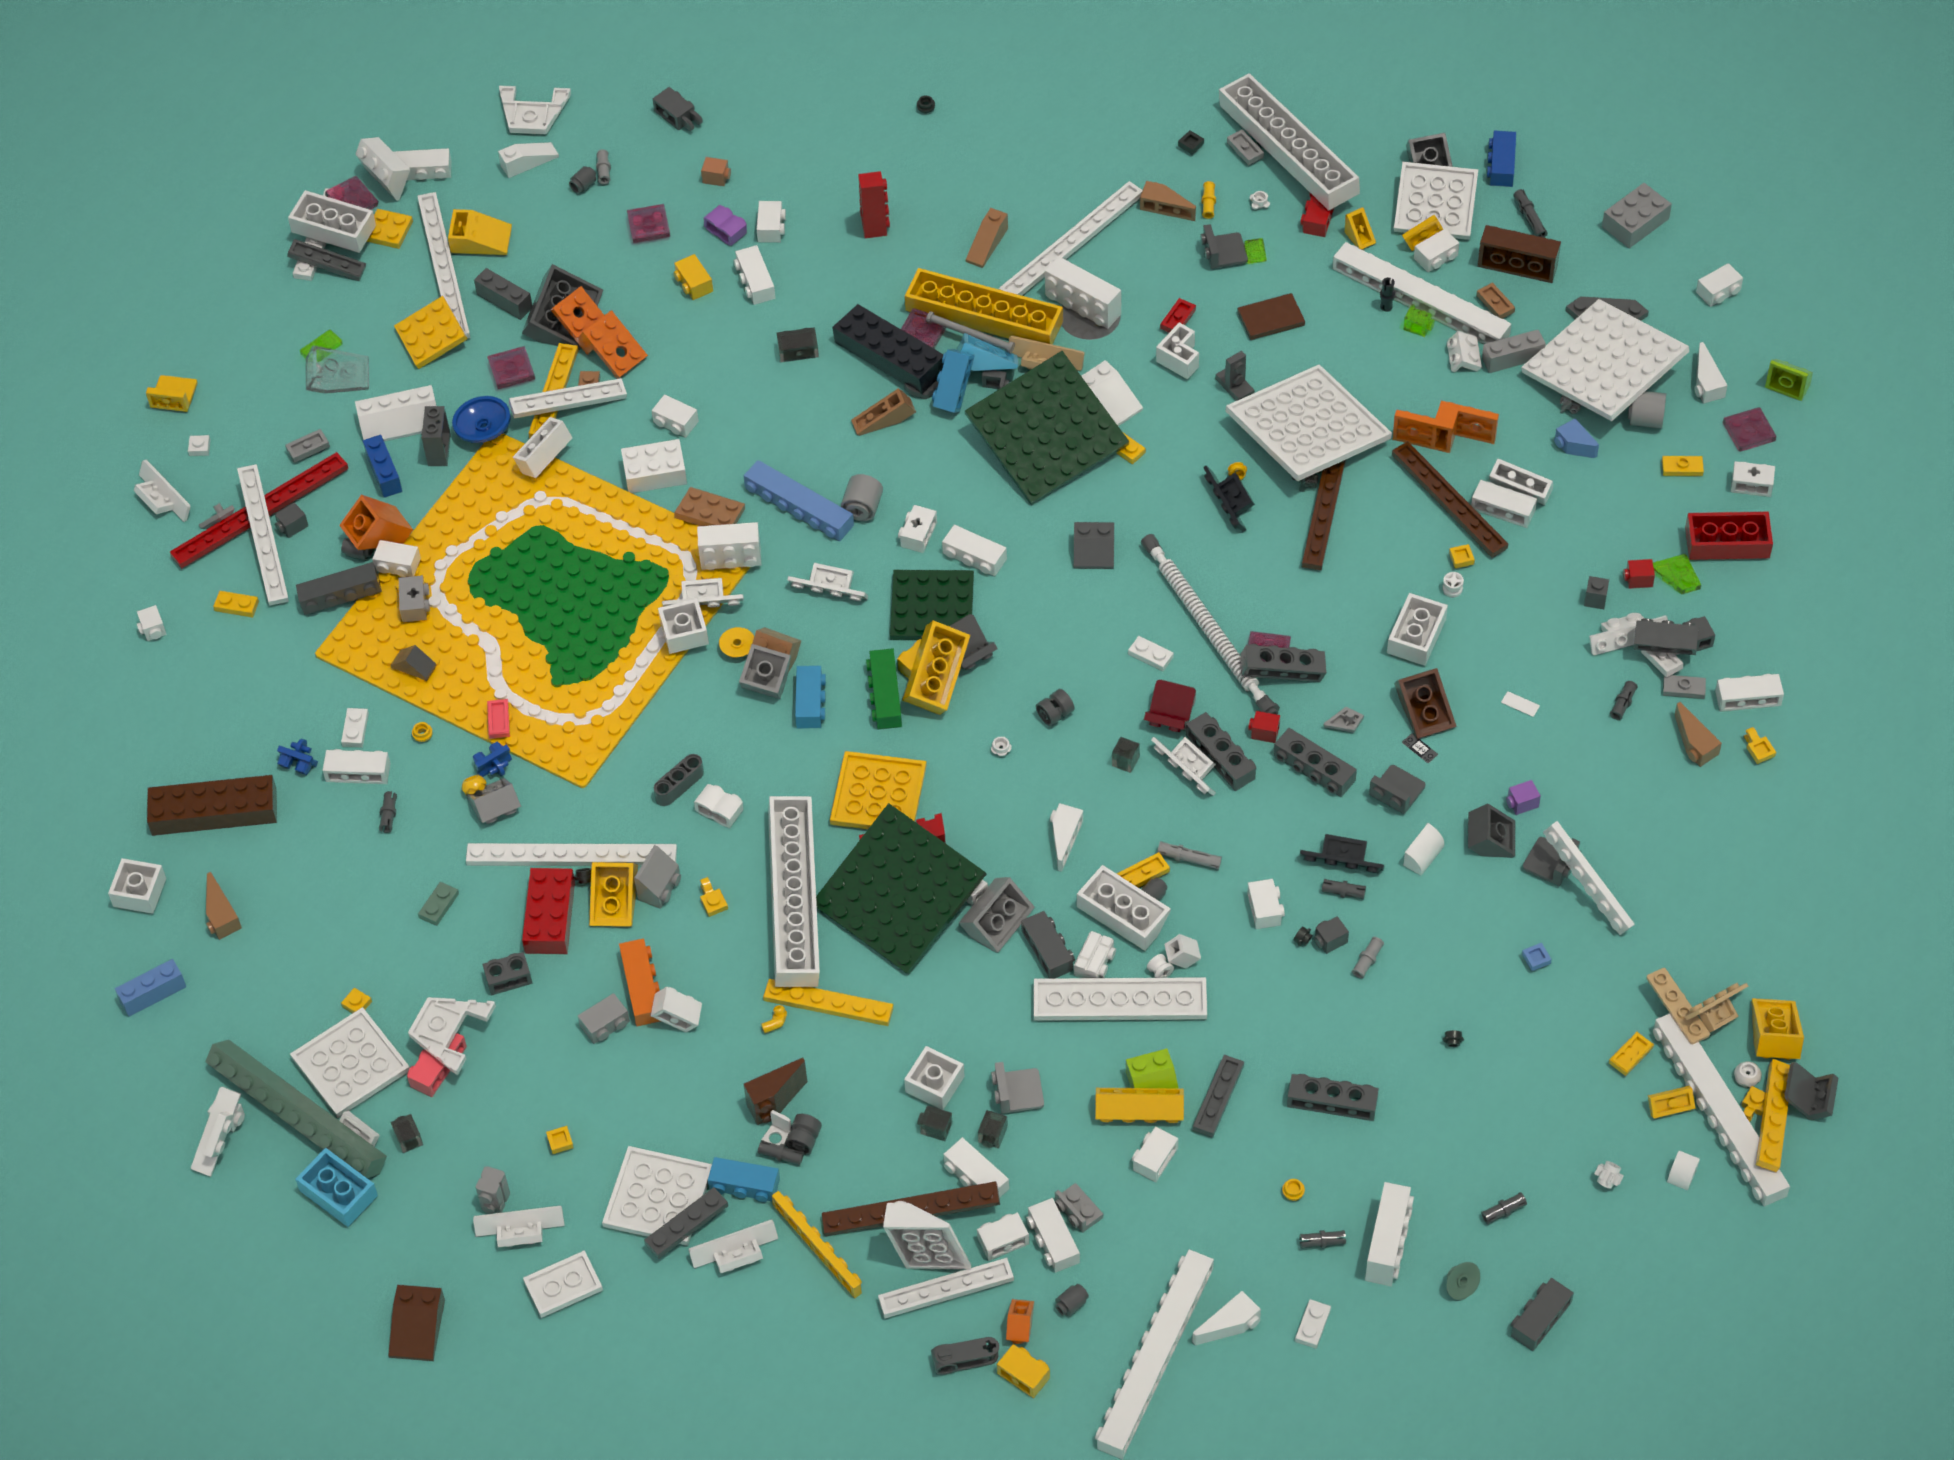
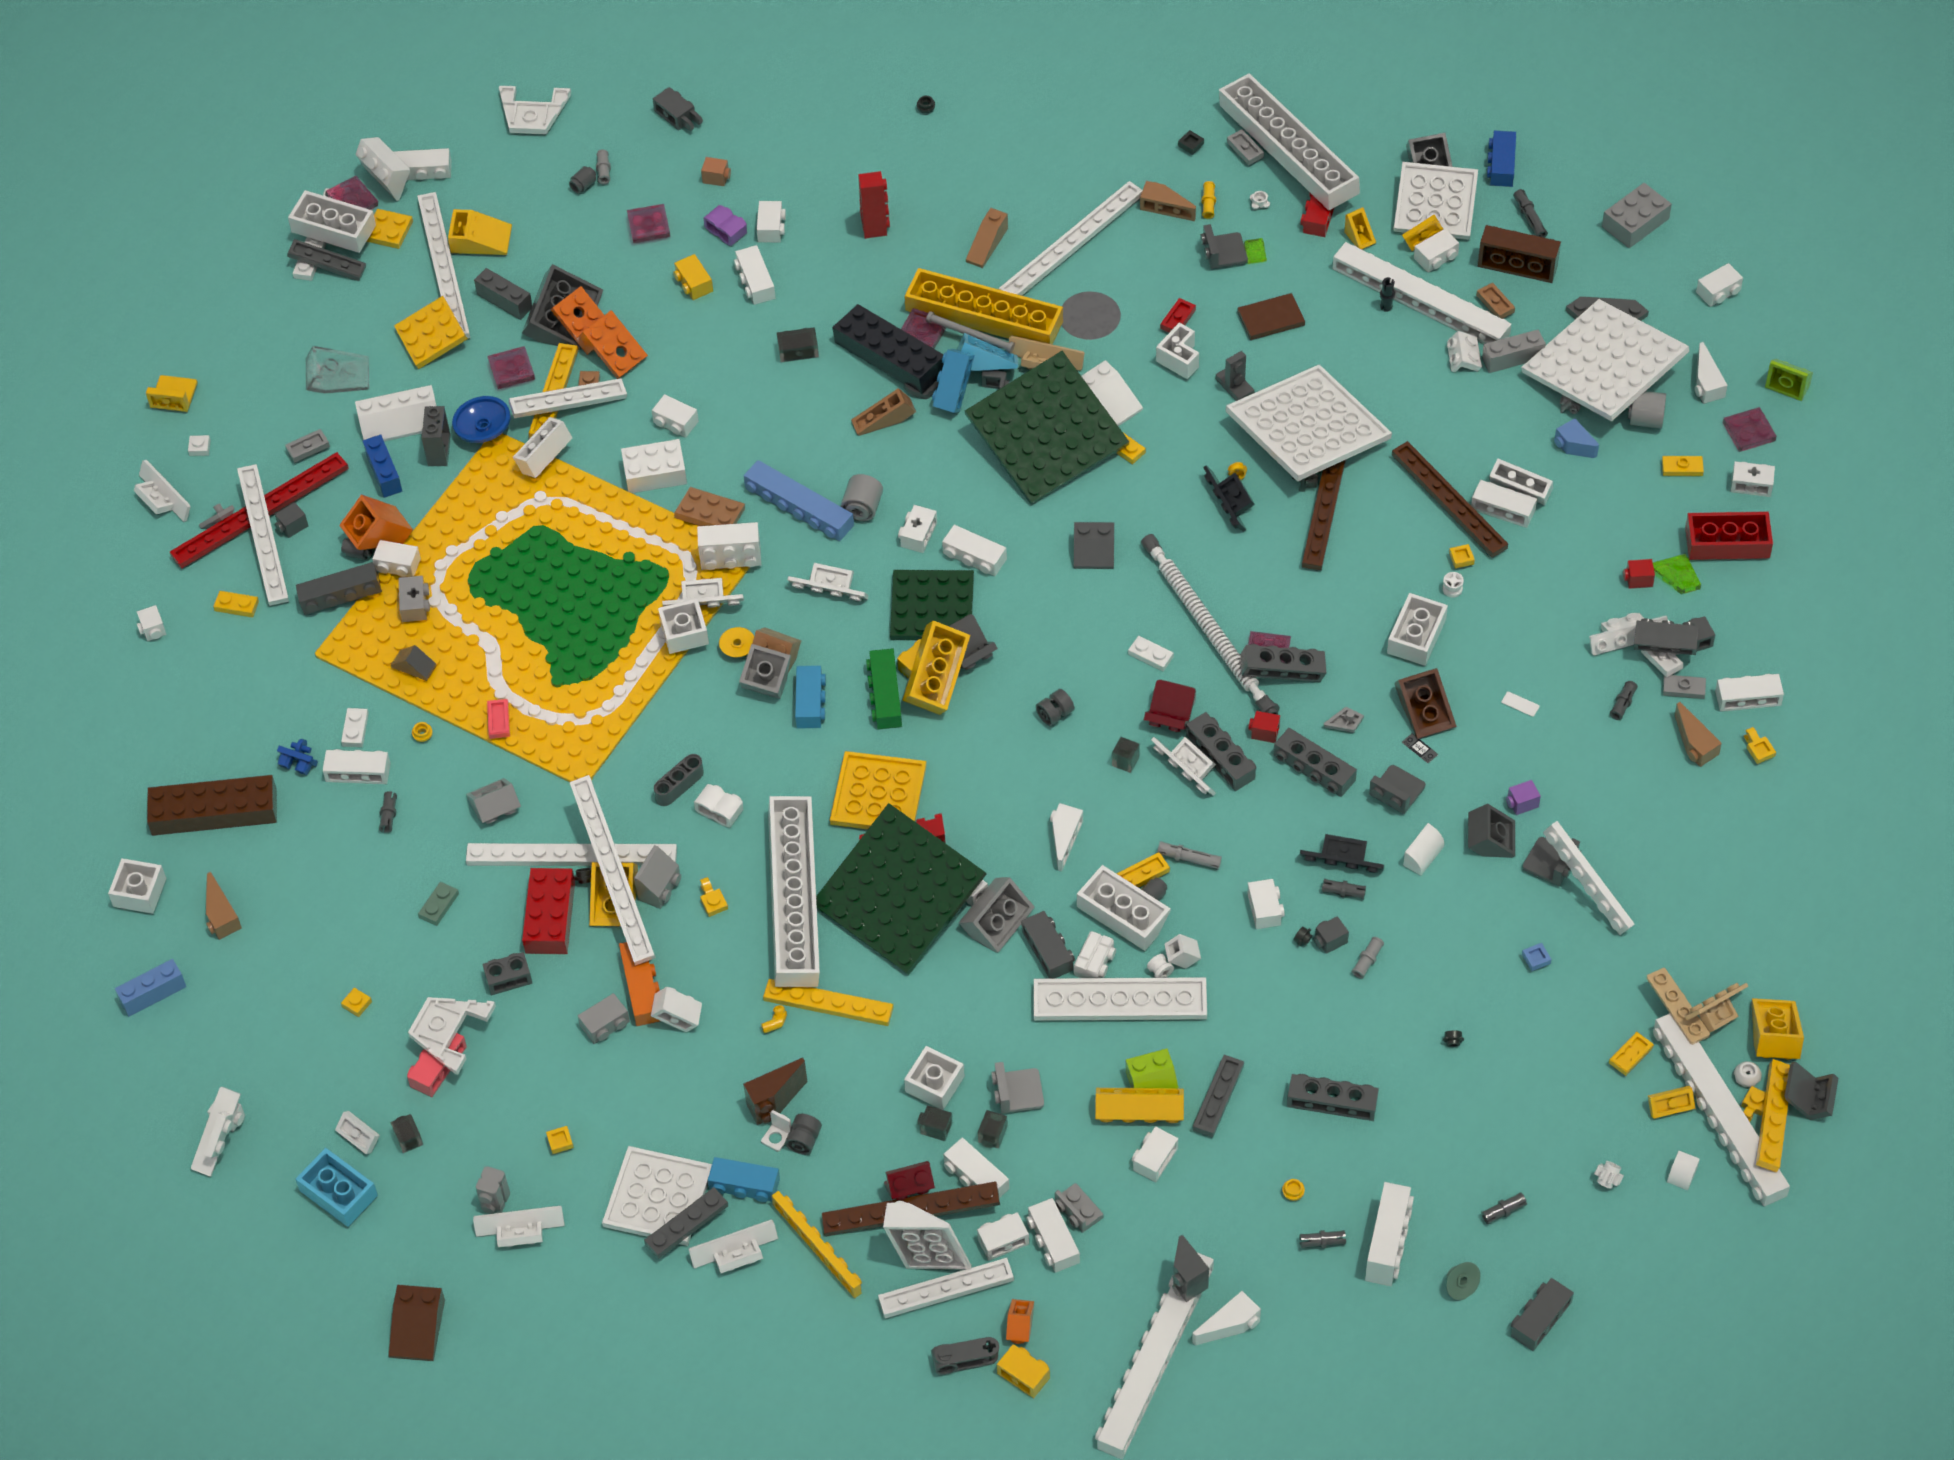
(295, 1108): sand green brick -> none
(326, 340): clear neon green plate -> none
(350, 1062): white plate -> none
(473, 783): yellow plate -> none
(493, 762): blue hips -> none
(526, 156): white slope -> none
(563, 1284): white plate -> none
(612, 870): none -> white plate
(780, 1152): dark grey pin -> none
(909, 1180): none -> dark red bracket
(1001, 742): white plate -> none
(1071, 1300): dark grey brick -> none
(1082, 292): white brick -> none
(1190, 1271): none -> dark grey slope
(1313, 1324): white plate -> none
(1418, 321): clear neon green brick -> none
(1440, 431): orange bracket -> none
(1596, 592): dark grey brick -> none

